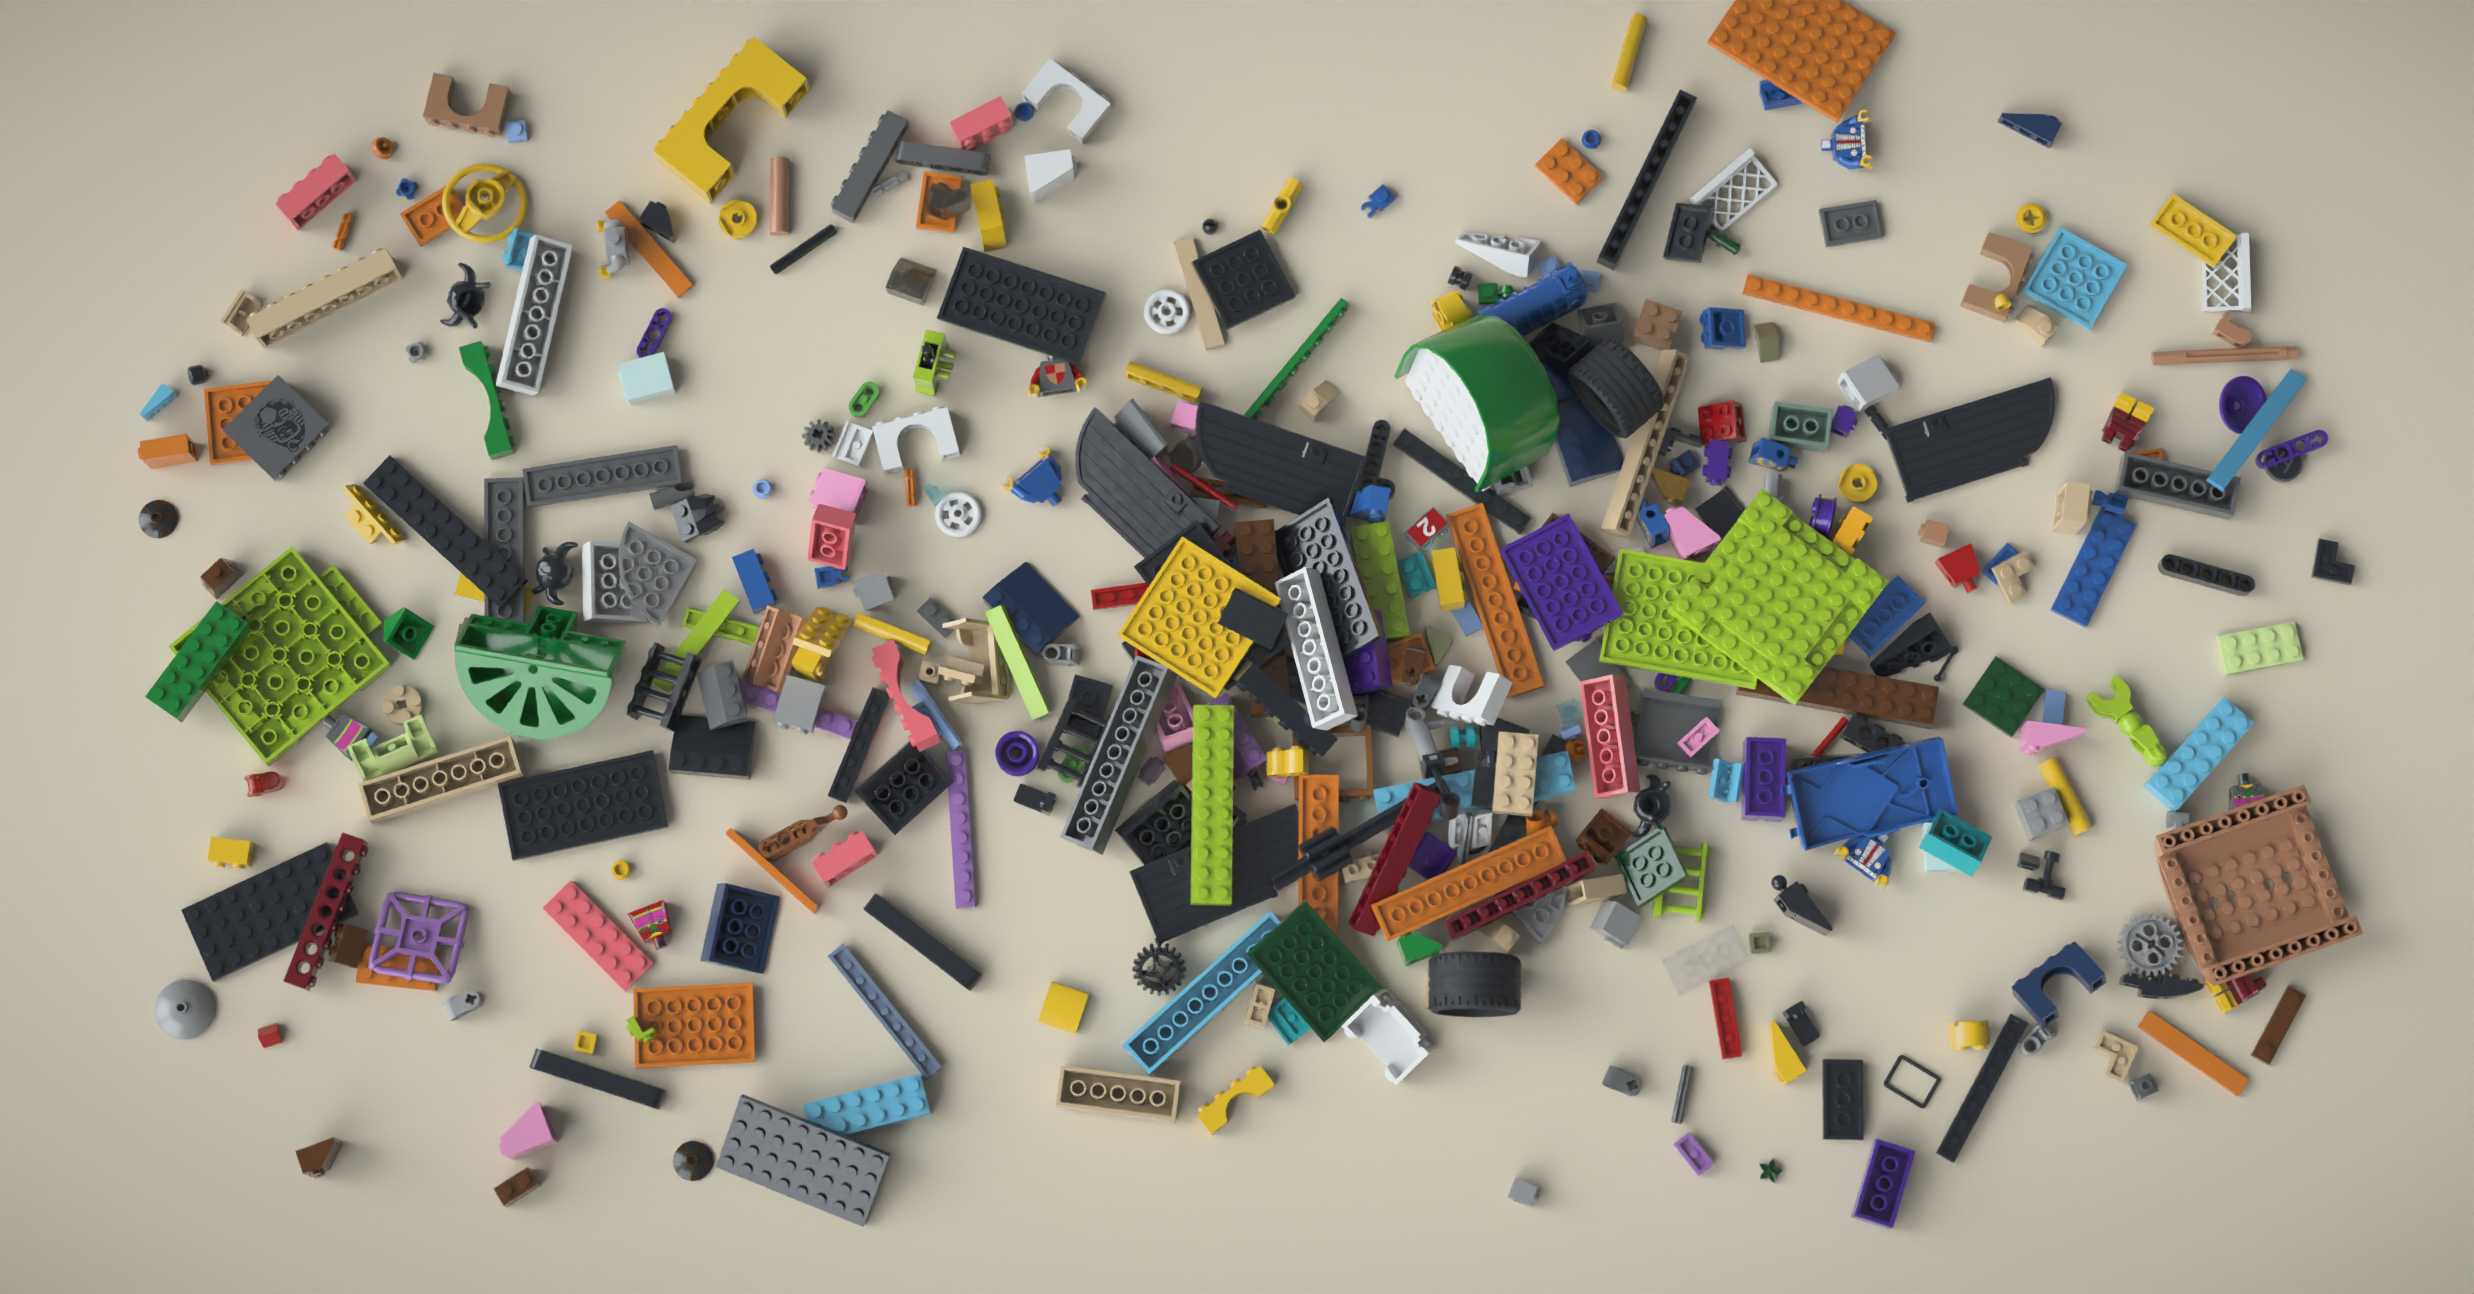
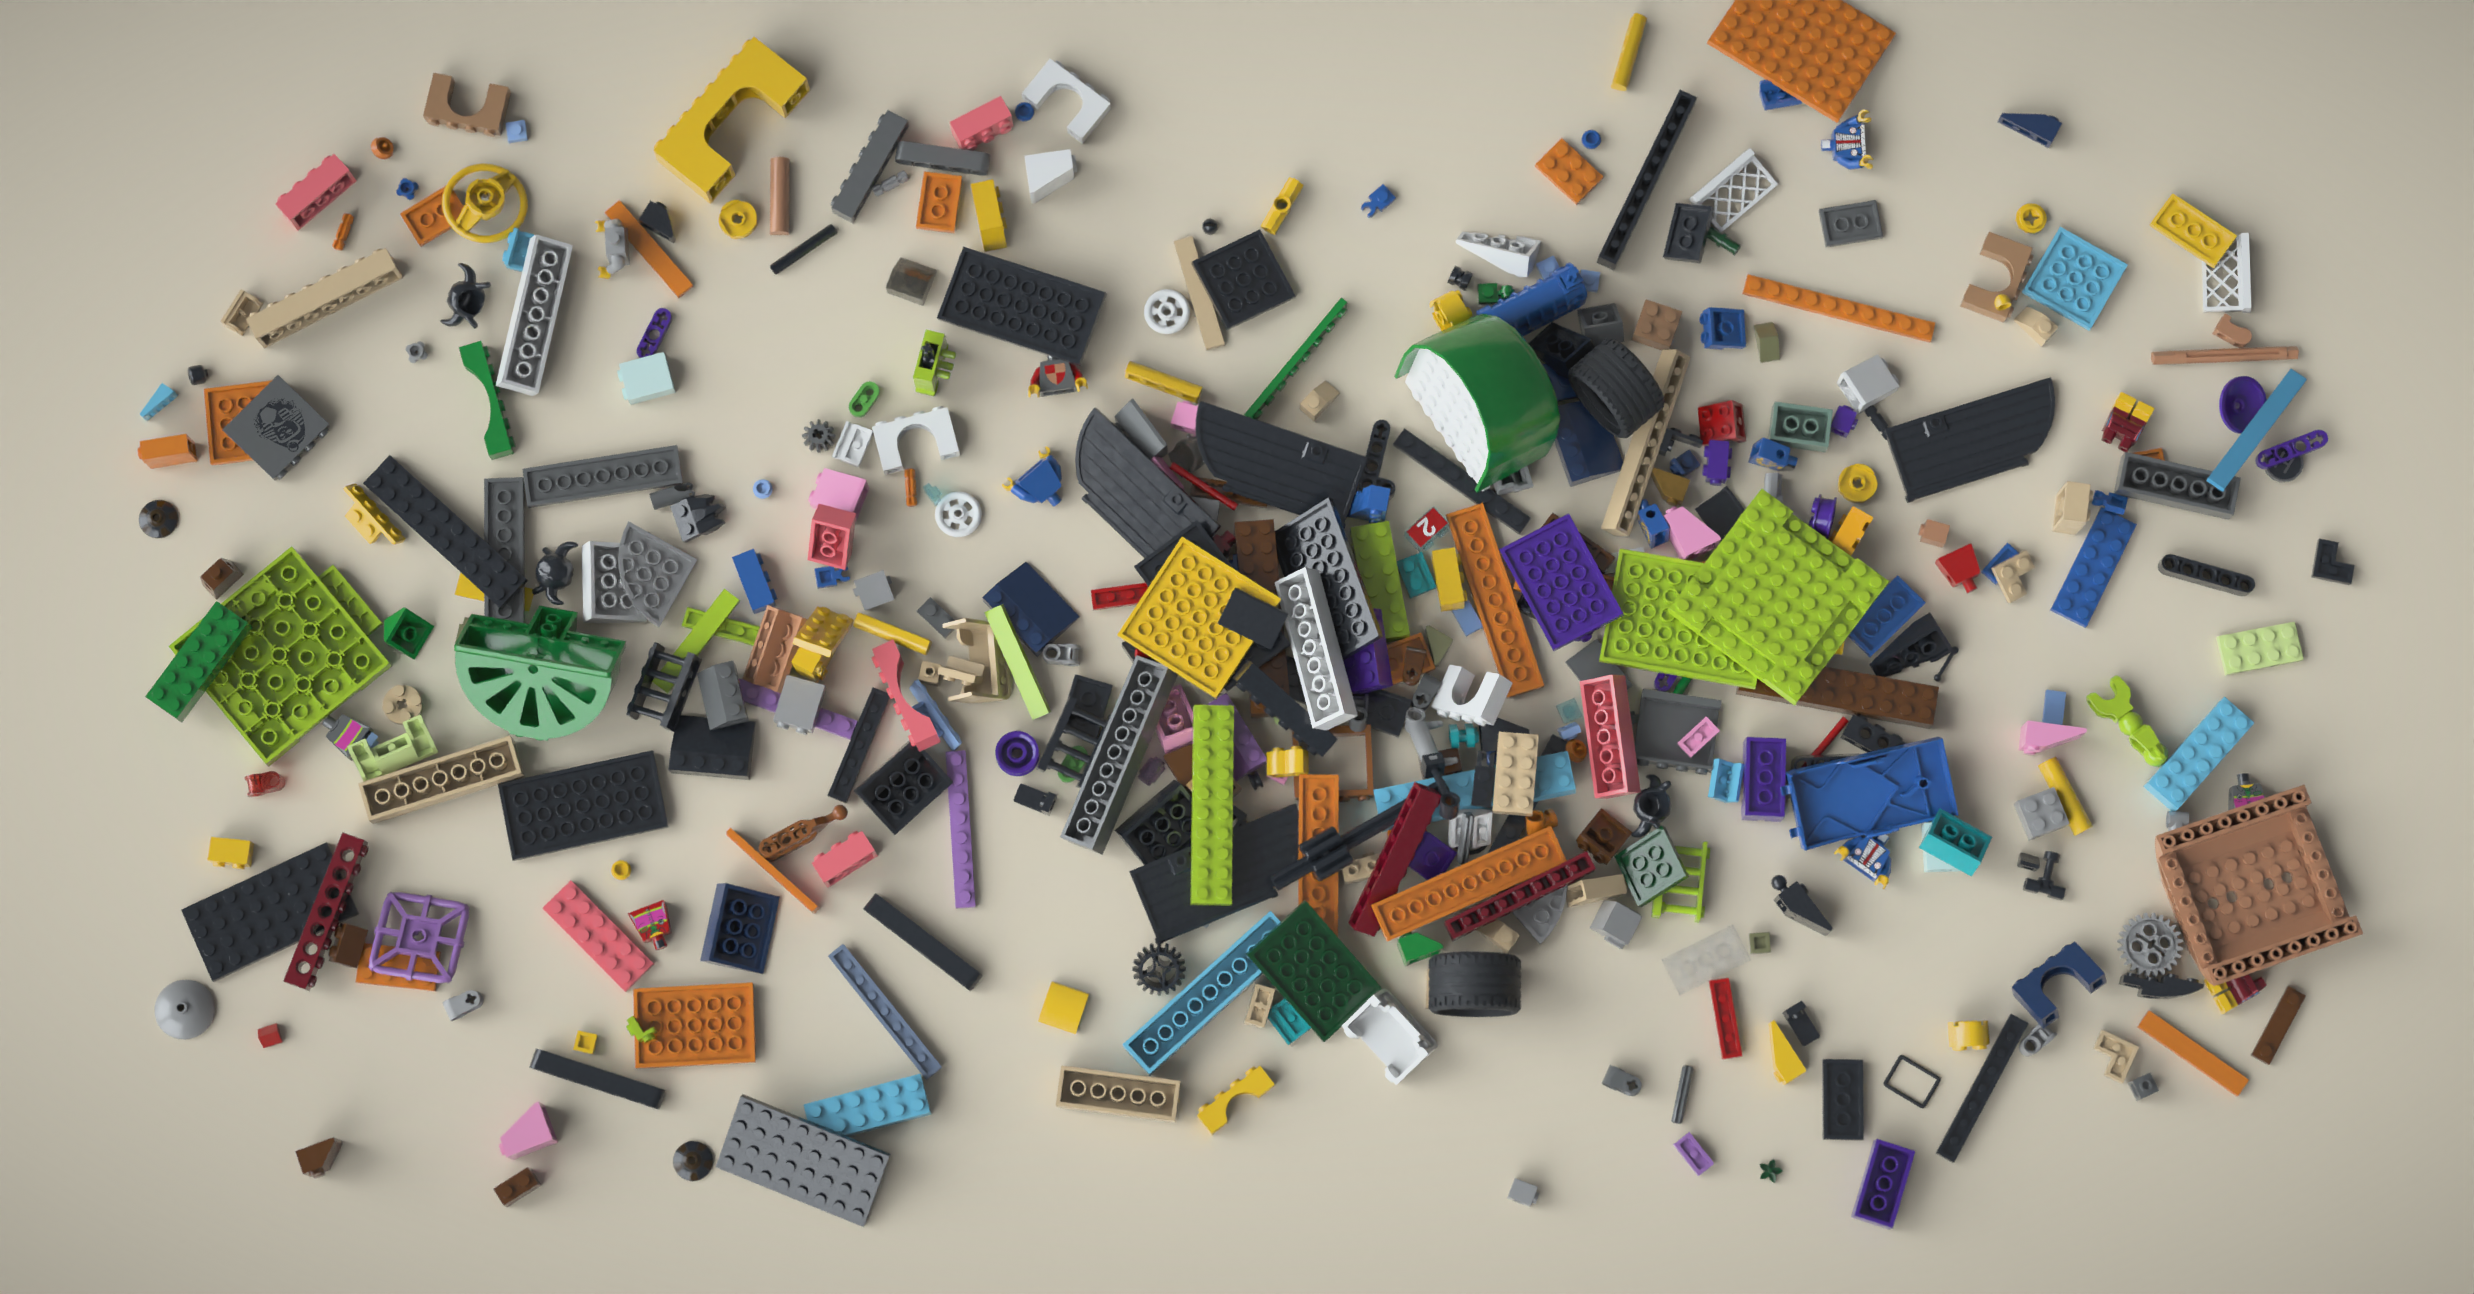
(946, 202): clear smoke slope -> none
(2003, 697): dark green plate -> none

